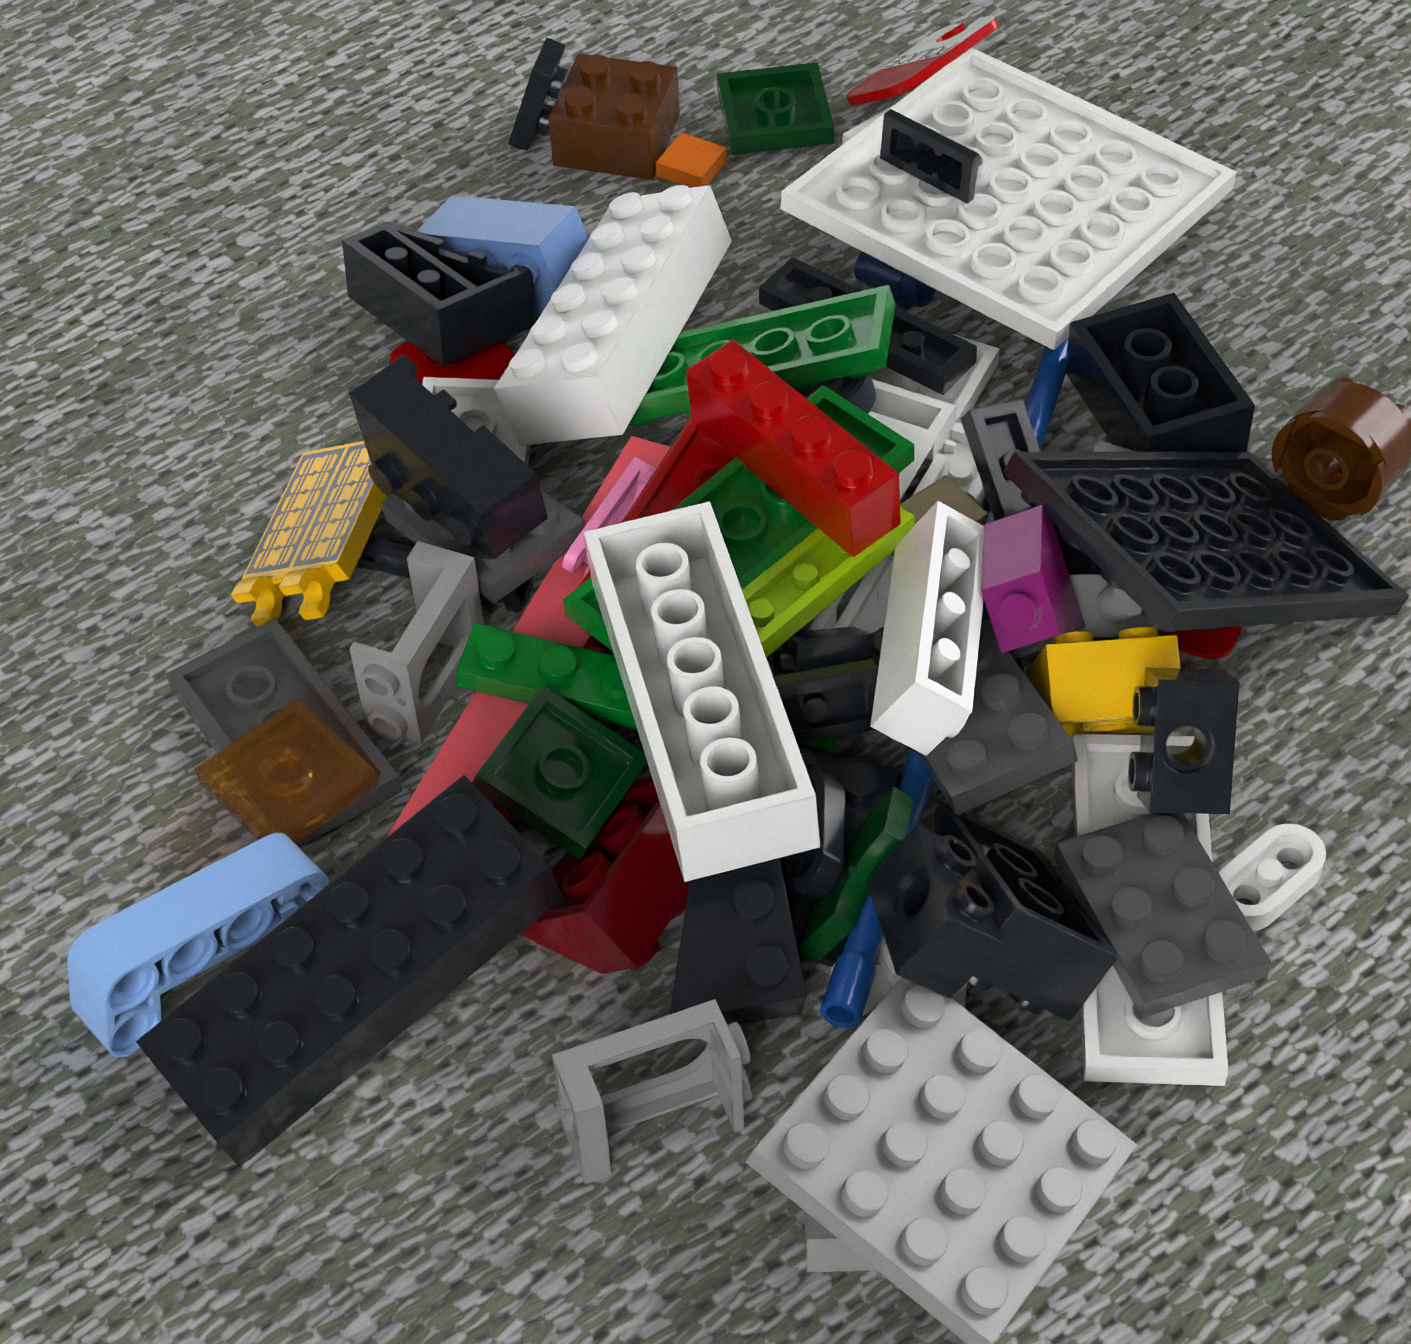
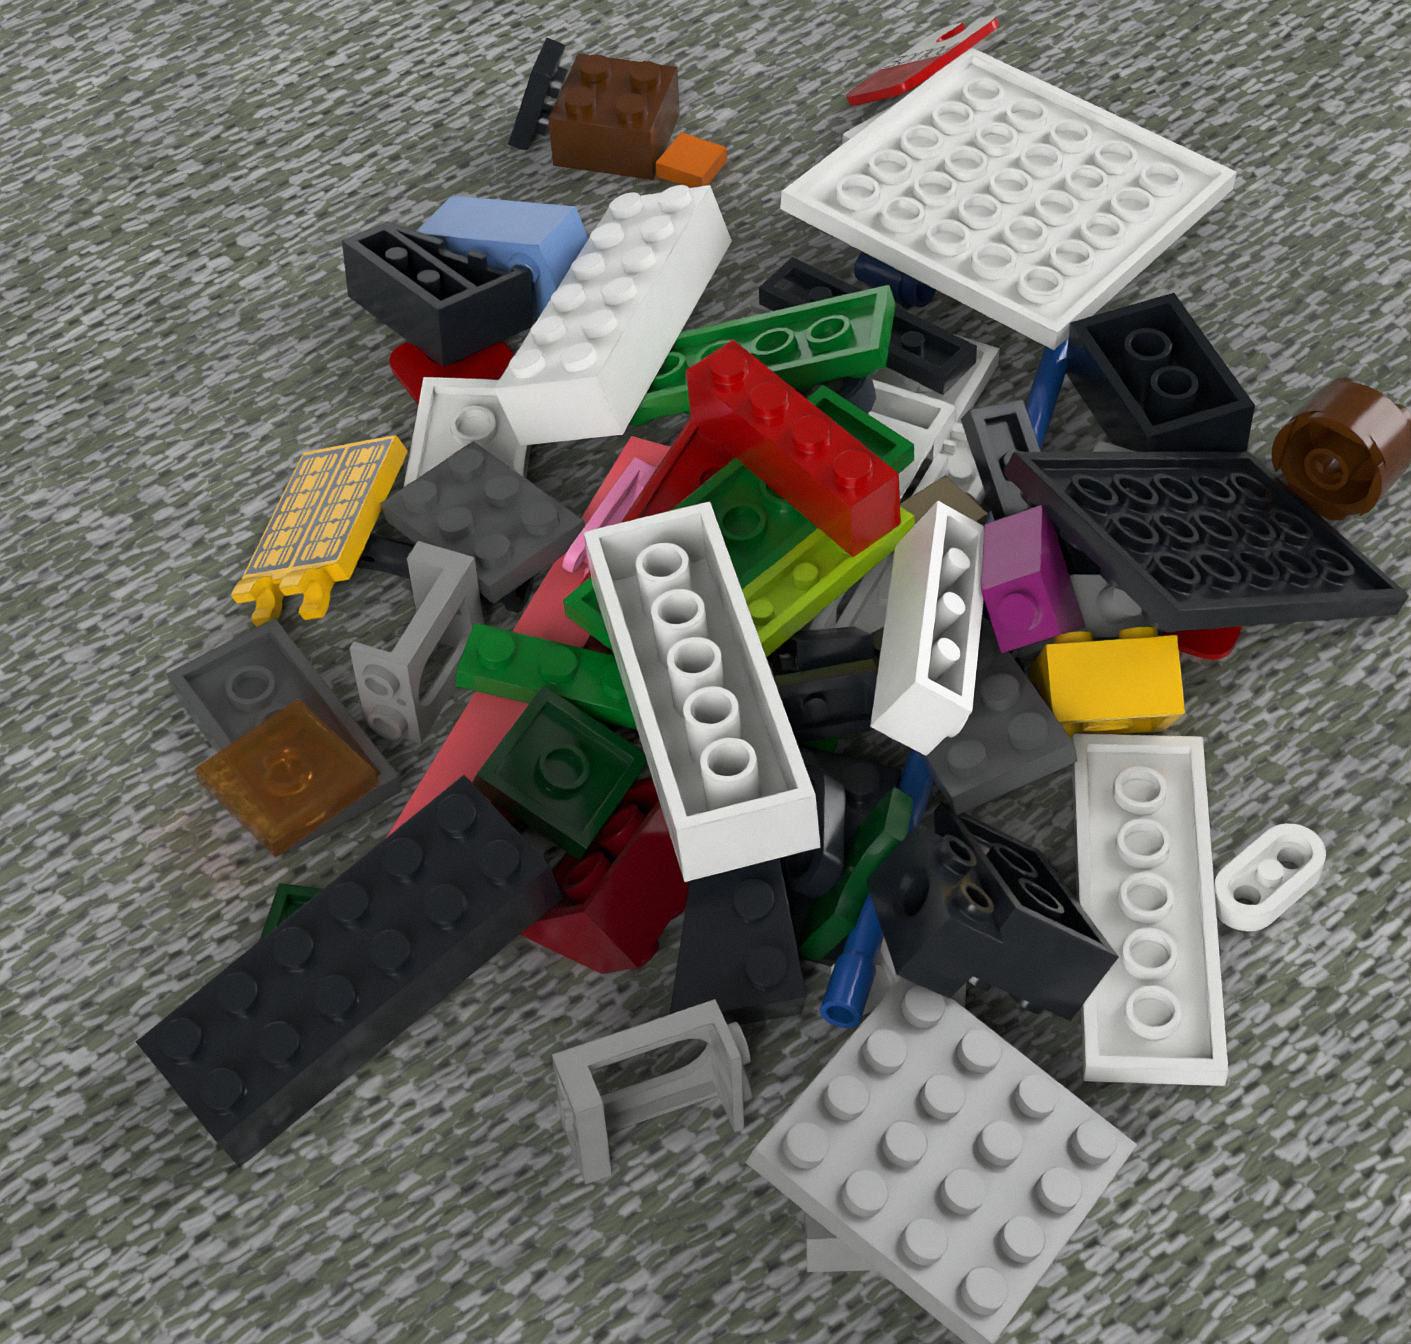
(181, 931): light blue beam -> none
(442, 465): black wedge -> none
(775, 108): dark green plate -> none
(929, 156): black slope -> none
(1162, 911): dark grey plate -> none
(1202, 774): black brick -> none

